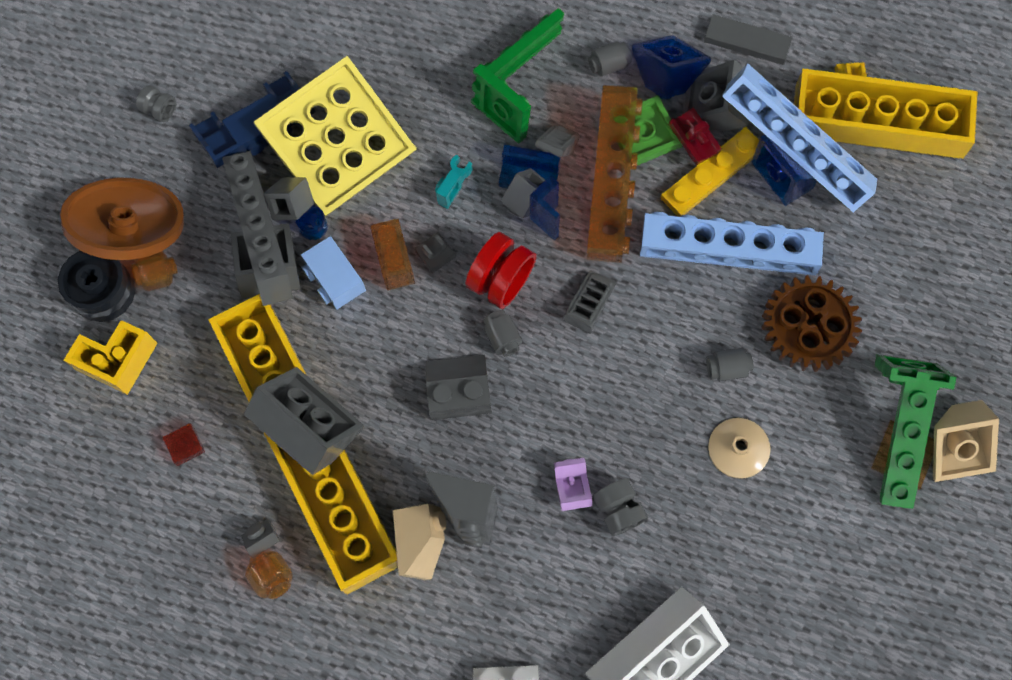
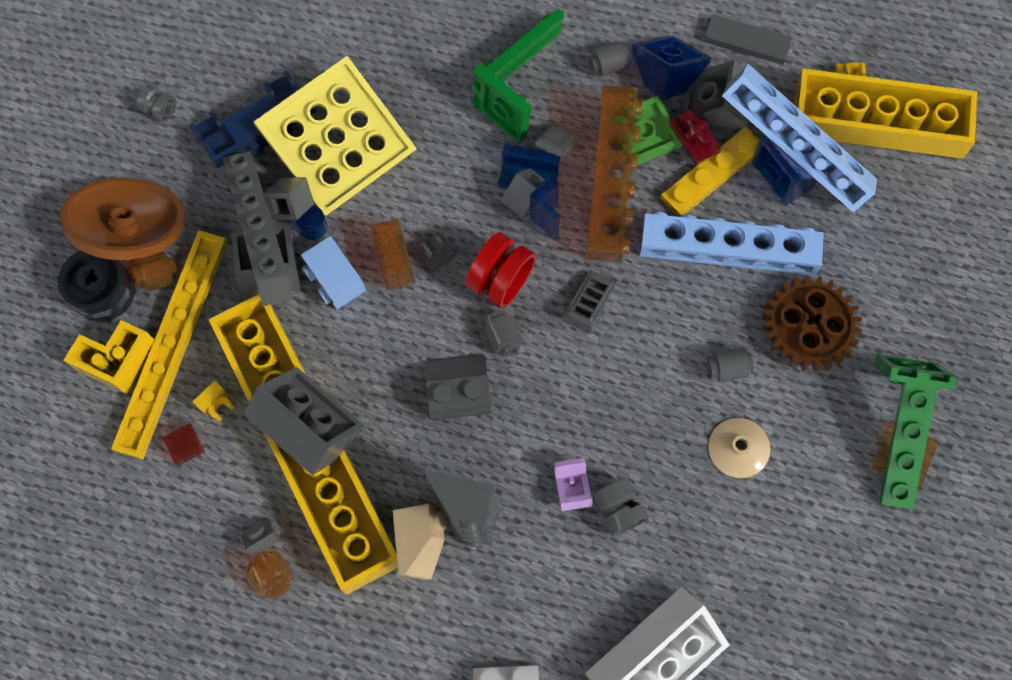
(169, 346): none -> yellow plate
(211, 399): none -> yellow tile
(448, 187): teal plate -> none
(965, 441): tan slope -> none

